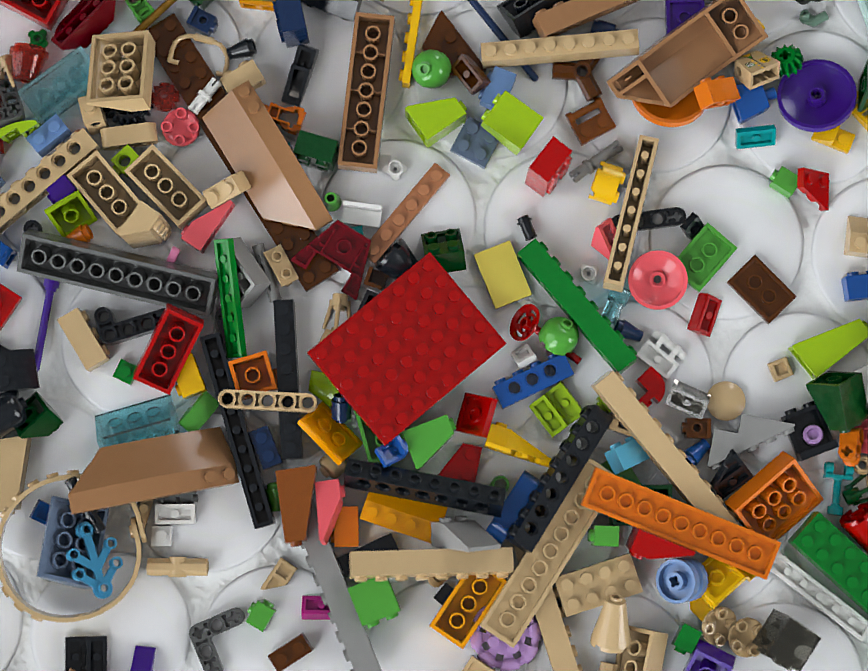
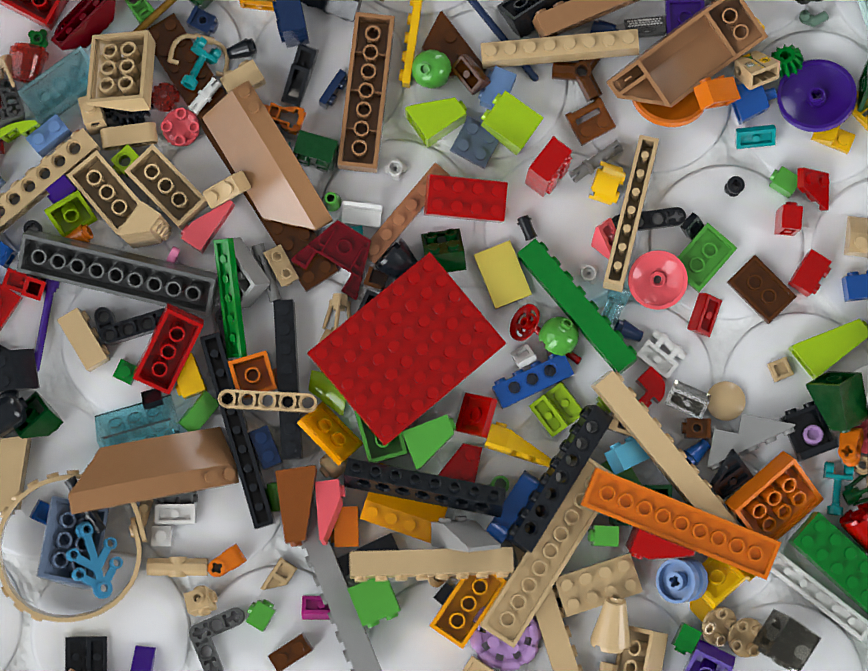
(26, 284): none -> red brick
(151, 398): none -> black tile
(189, 81): none -> teal bar
(200, 601): none -> tan brick
(229, 559): none -> orange piece
(329, 96): none -> dark blue plate
(340, 408): dark blue brick -> none
(392, 452): blue bracket -> none
(465, 198): none -> red brick
(647, 26): none -> slope
(738, 181): none -> black bush
(788, 219): none -> red brick
(809, 273): none -> red brick

